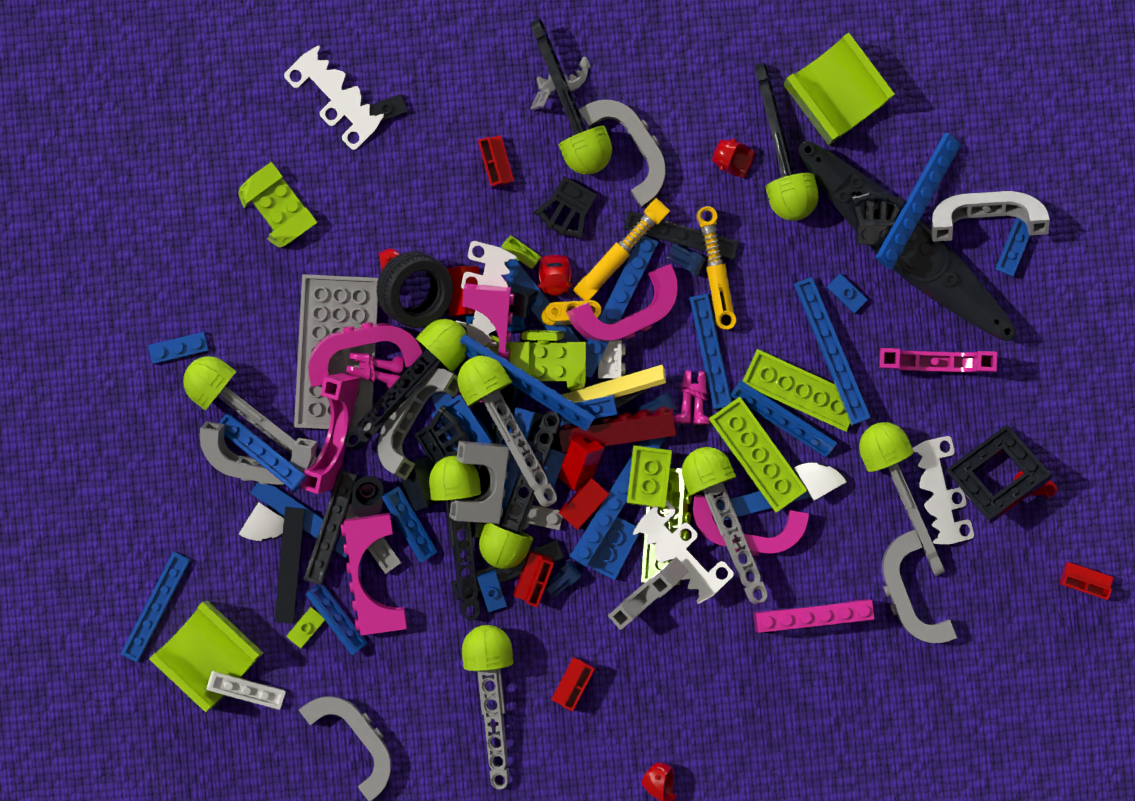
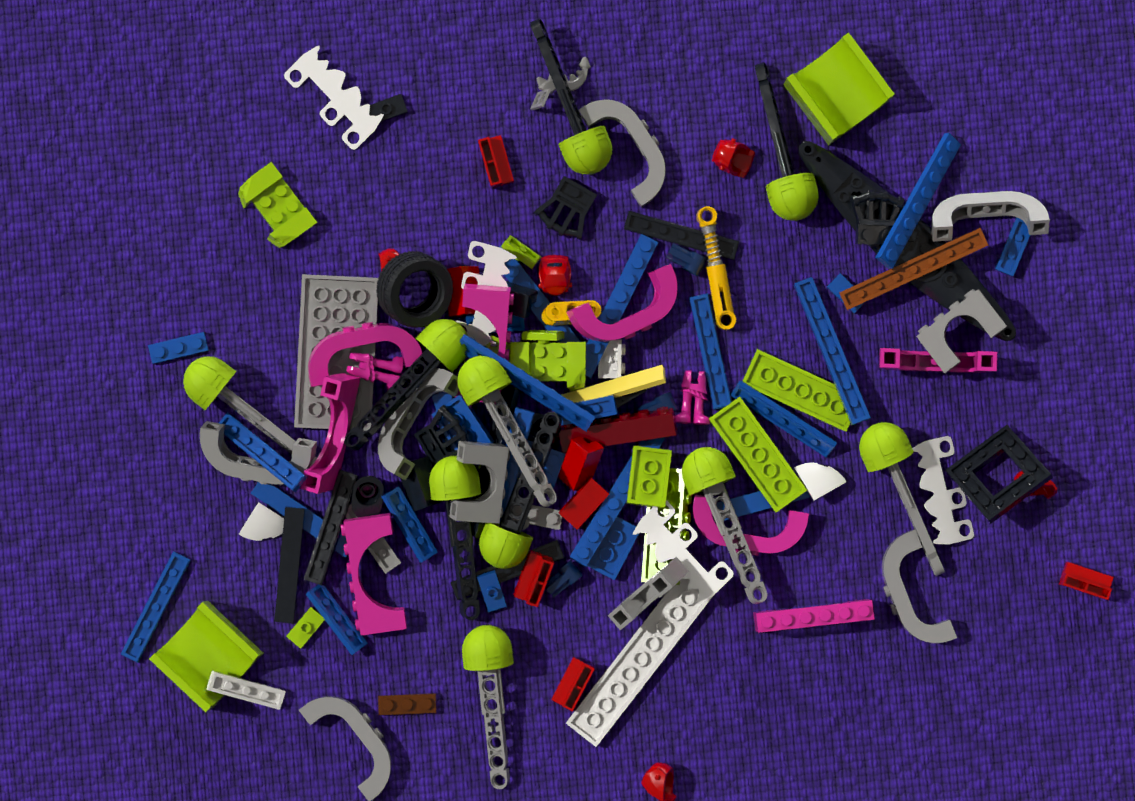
(407, 704): none -> reddish brown plate
(620, 251): yellow piece -> none
(636, 662): none -> white plate
(913, 268): none -> dark orange plate
(934, 336): none -> light grey arch

